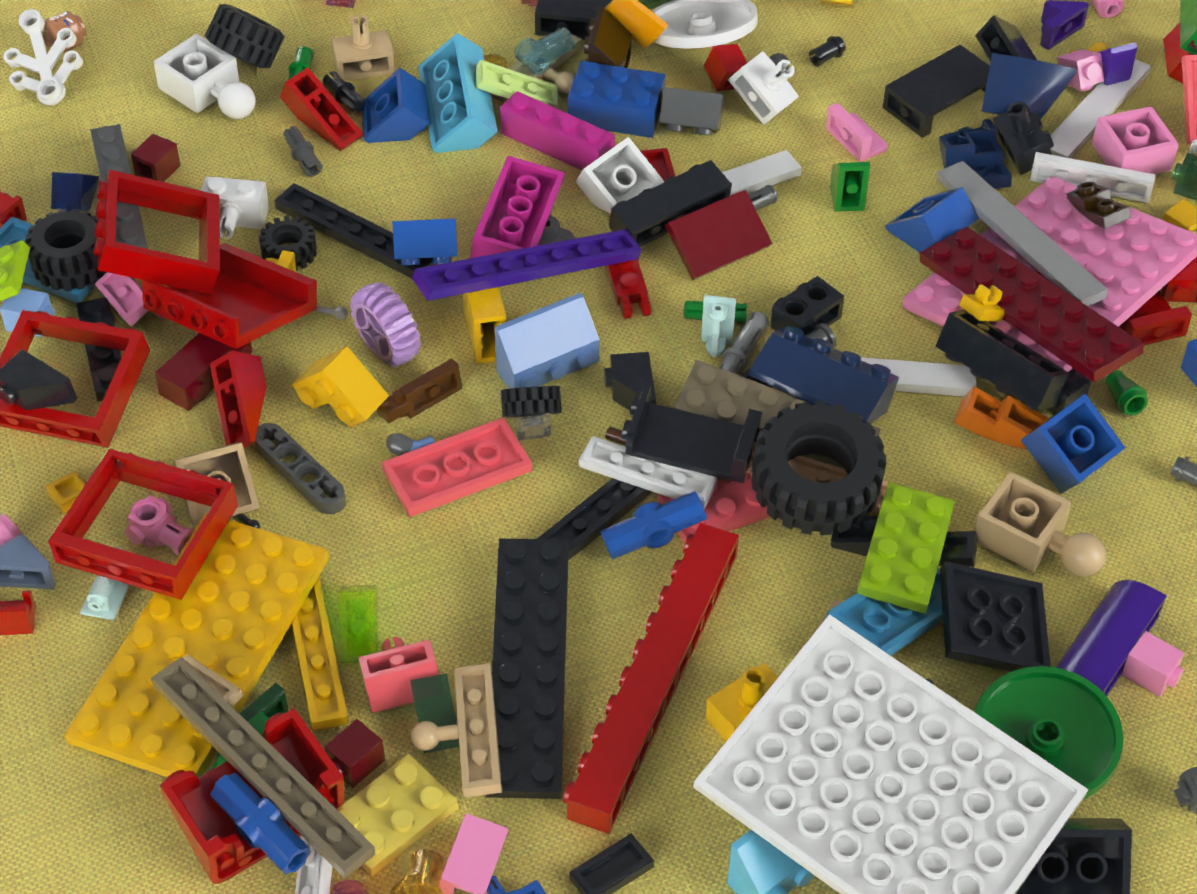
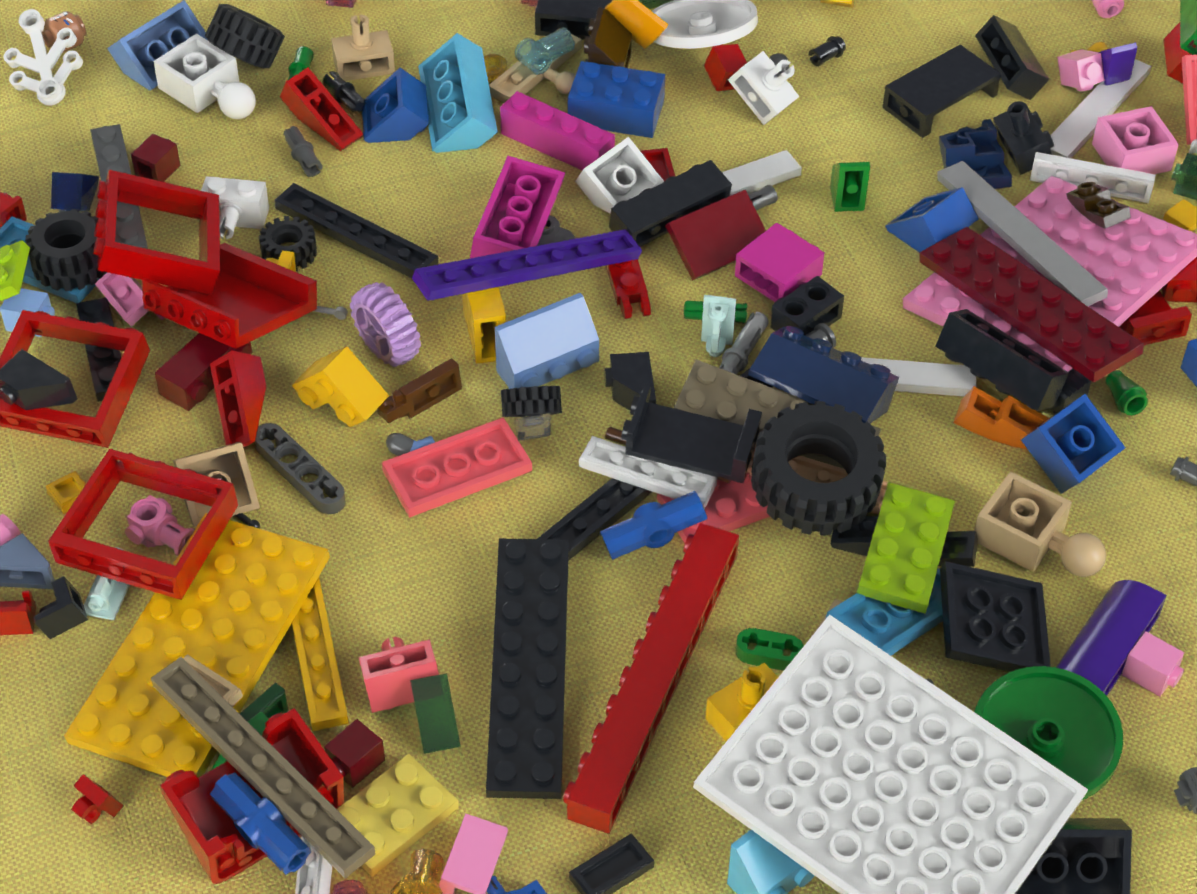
(64, 612): none -> black panel
(94, 800): none -> red tile
(152, 40): none -> medium blue slope
(358, 621): clear neon green slope -> none
(425, 240): blue slope -> none
(474, 730): tan plate -> none
(506, 82): yellowish green tile -> none
(692, 110): dark grey slope -> none
(768, 648): none -> green beam
(778, 262): none -> dark pink brick
(854, 133): bright pink panel -> none
(984, 304): yellow tile -> none
(1025, 81): dark blue slope -> none
(1061, 20): dark purple slope -> none

